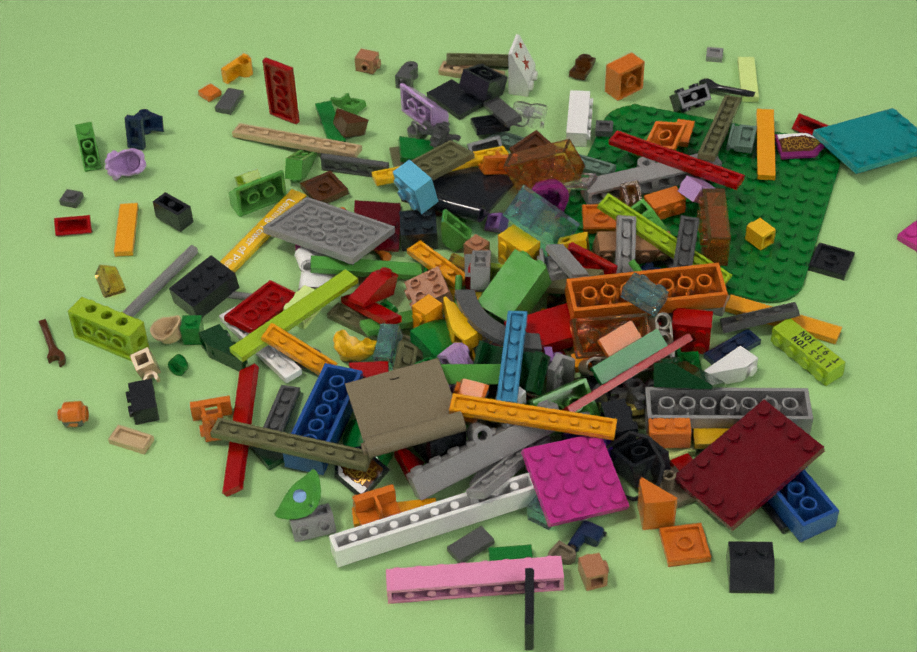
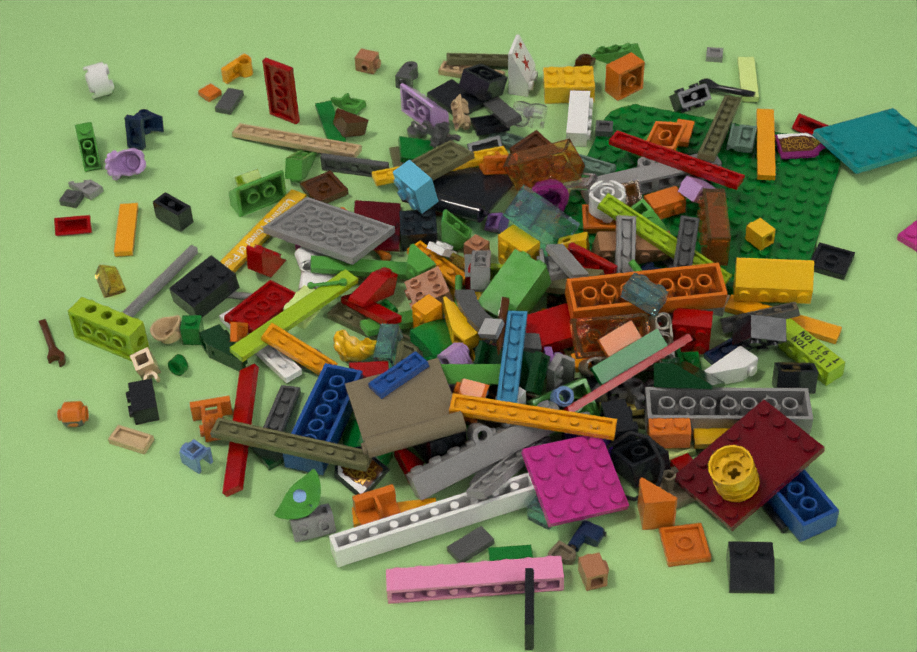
(88, 187): none -> light grey tile
(98, 80): none -> white brick
(192, 453): none -> medium blue window
(238, 331): none -> orange tile
(263, 260): none -> red slope
(343, 282): none -> bright green hinge
(398, 375): none -> blue tile
(418, 262): none -> bright green slope
(441, 248): none -> white plate
(459, 109): none -> tan hinge
(491, 328): none -> light grey tile
(502, 313): none -> reddish brown piece
(560, 80): none -> yellow brick
(566, 392): none -> medium blue brick
(599, 191): none -> white brick
(614, 52): none -> bright green slope
(734, 473): none -> yellow wheel
(759, 332): none -> black brick
(773, 280): none -> yellow slope
(795, 376): none -> black brick

